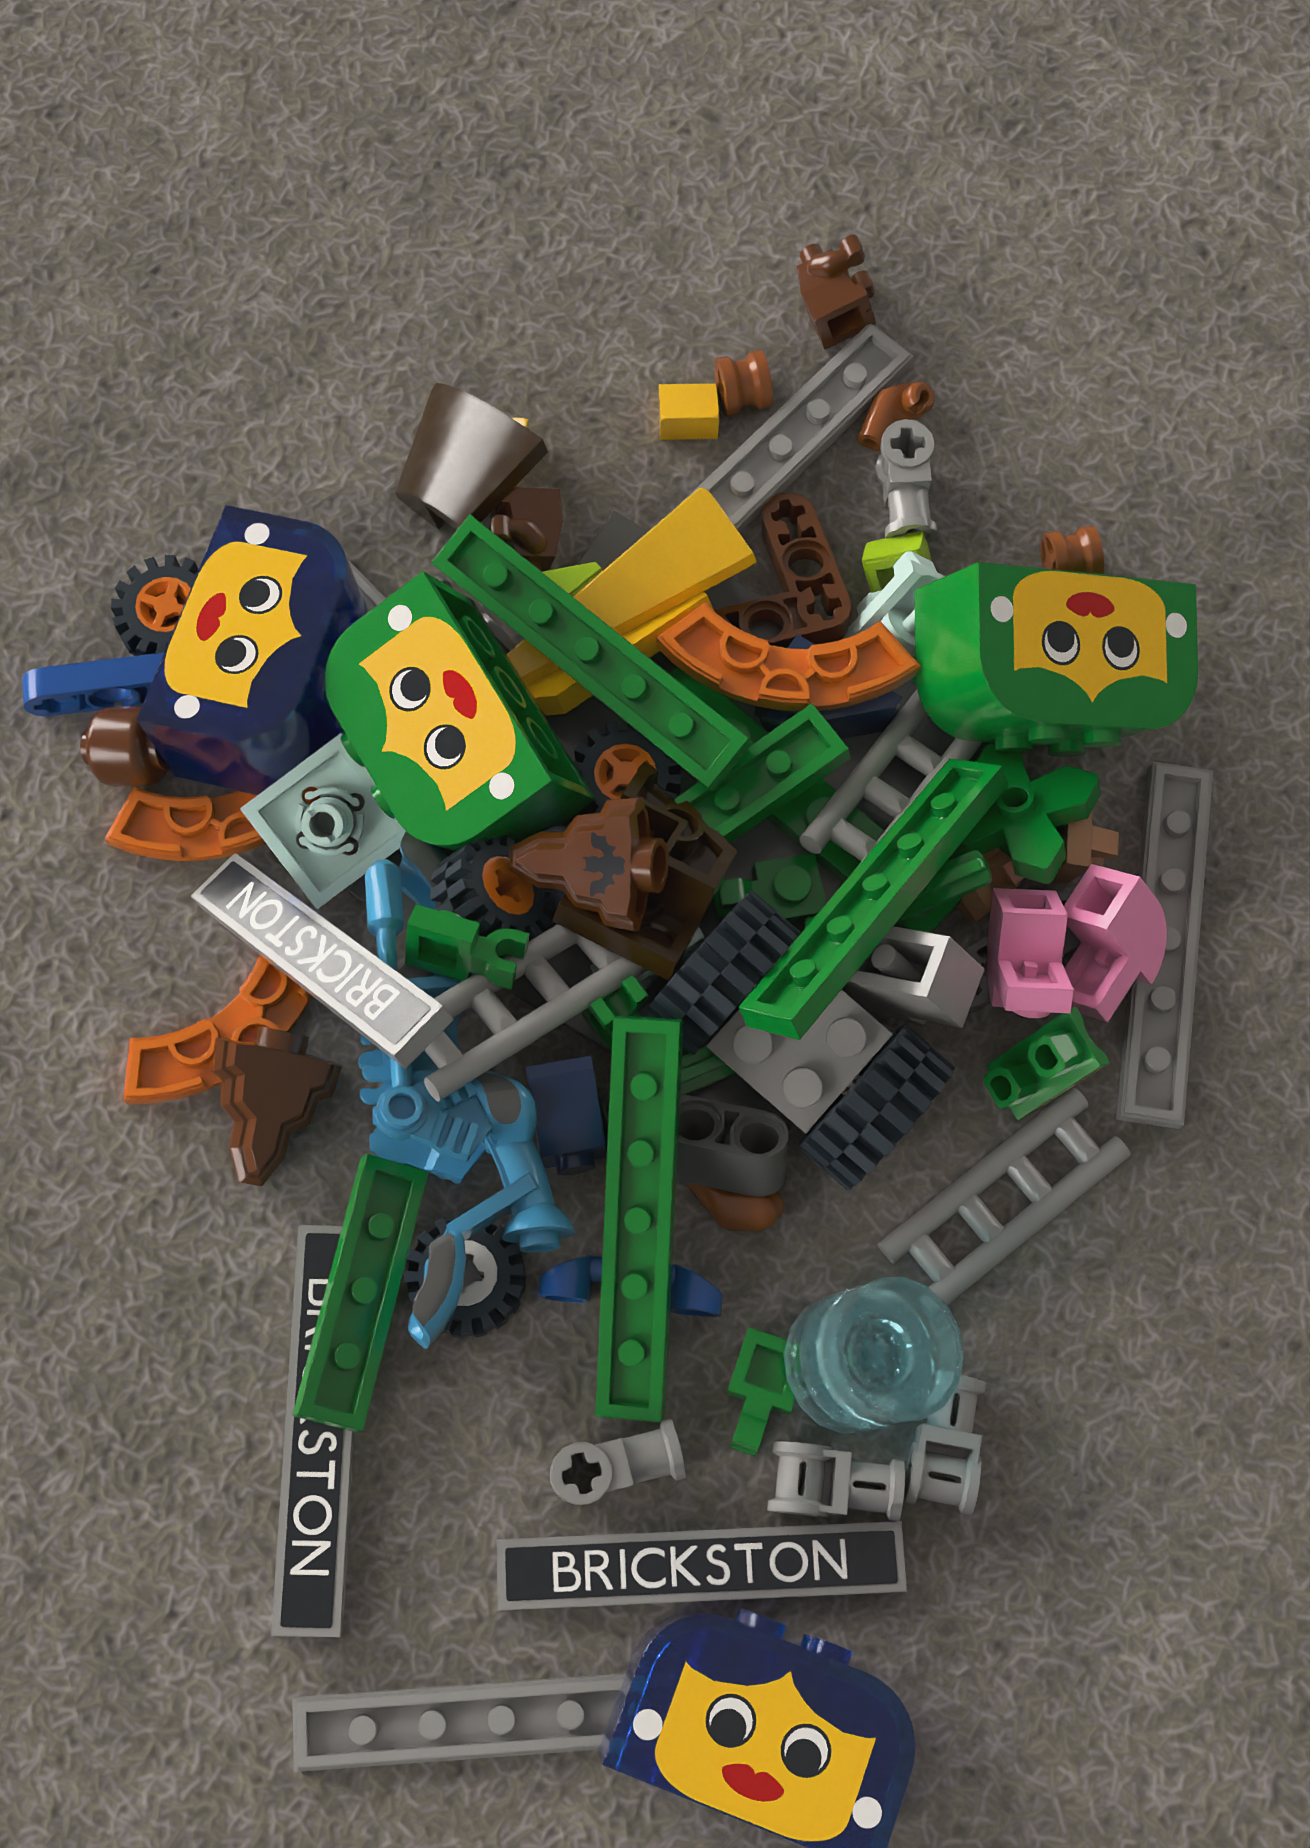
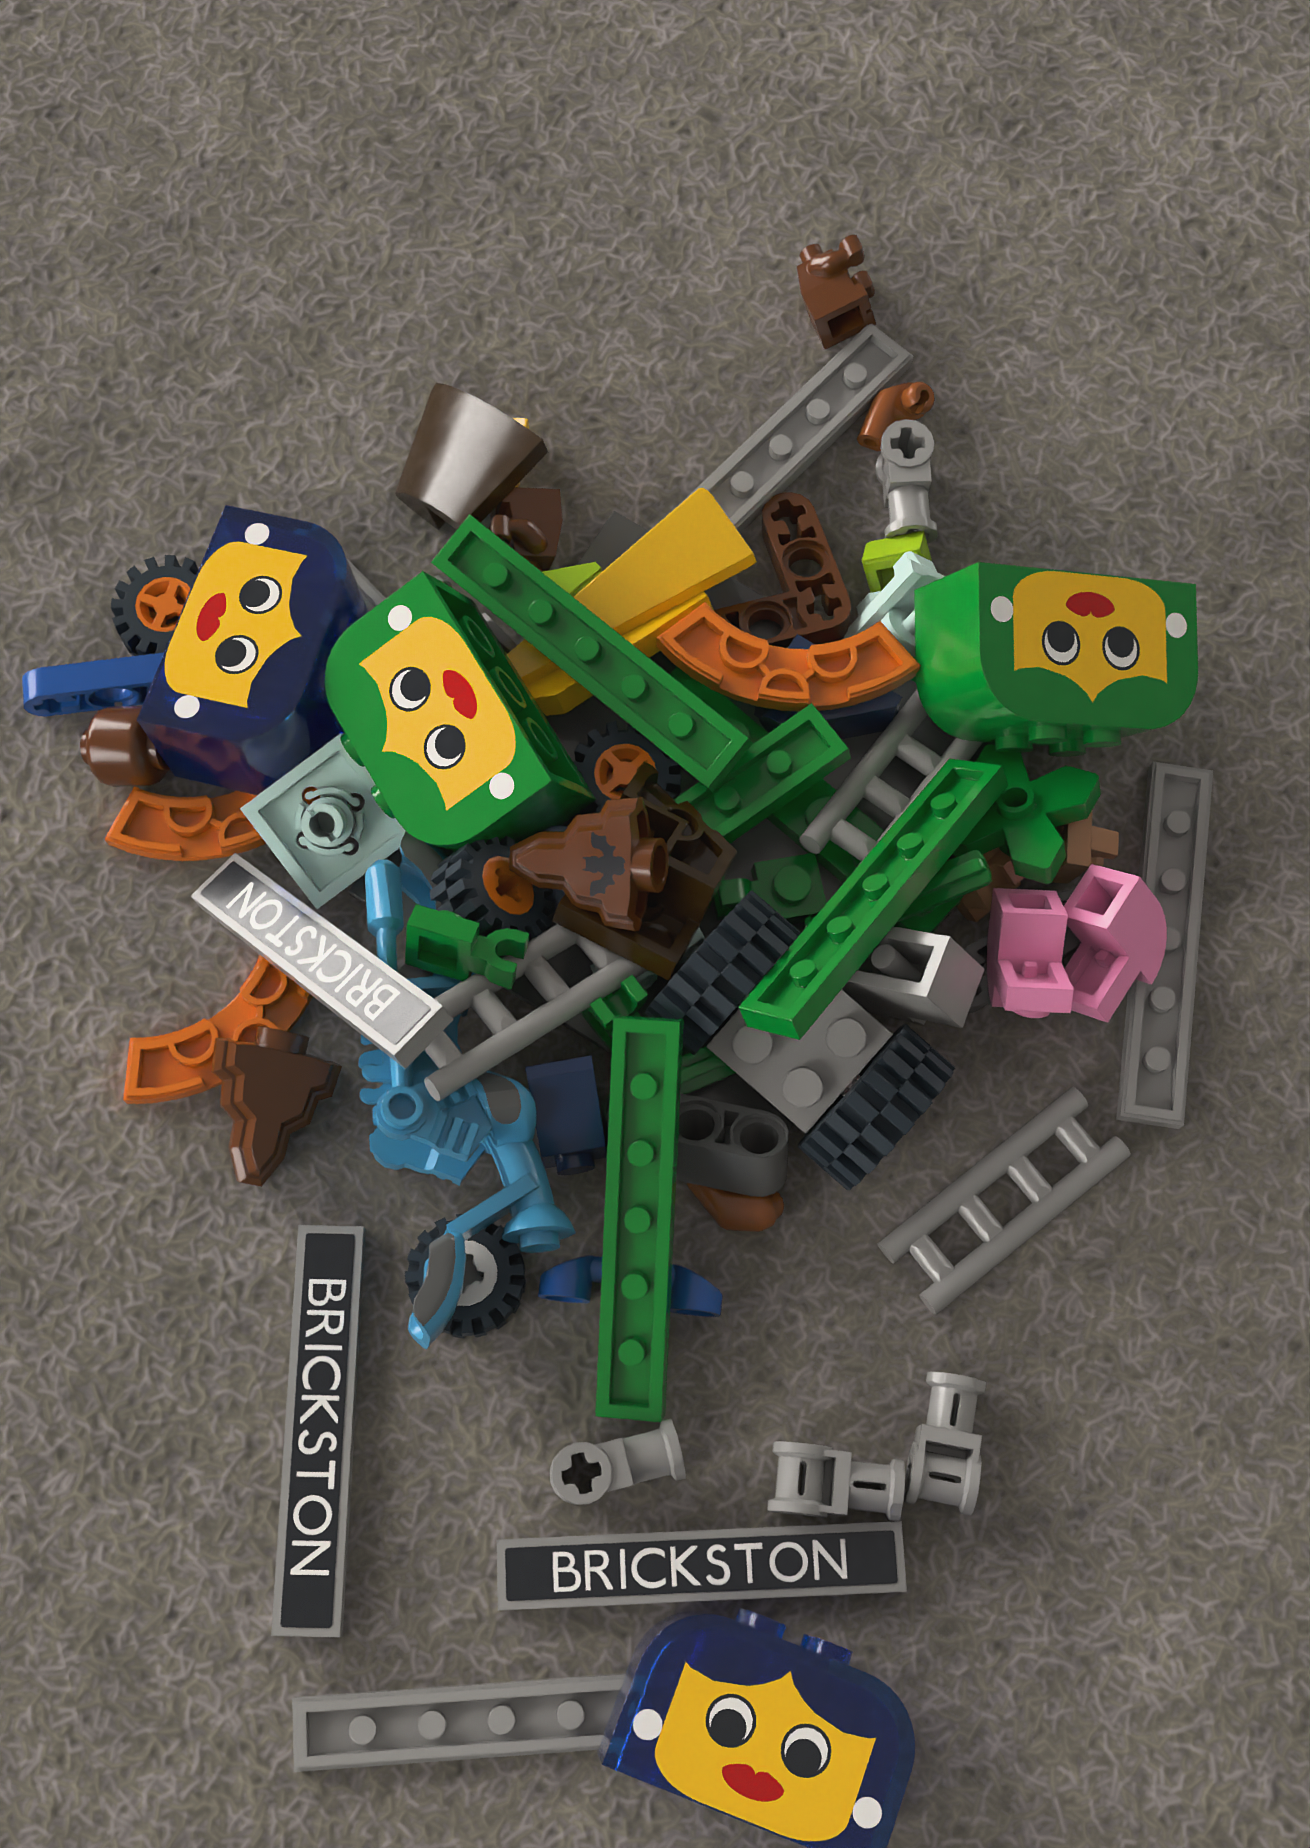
(361, 1294): green plate -> none
(688, 411): yellow slope -> none
(743, 382): dark orange wheel -> none
(762, 1384): green plate -> none
(874, 1356): clear light blue wheel -> none
(1044, 1065): green hips -> none
(1073, 552): dark orange wheel -> none

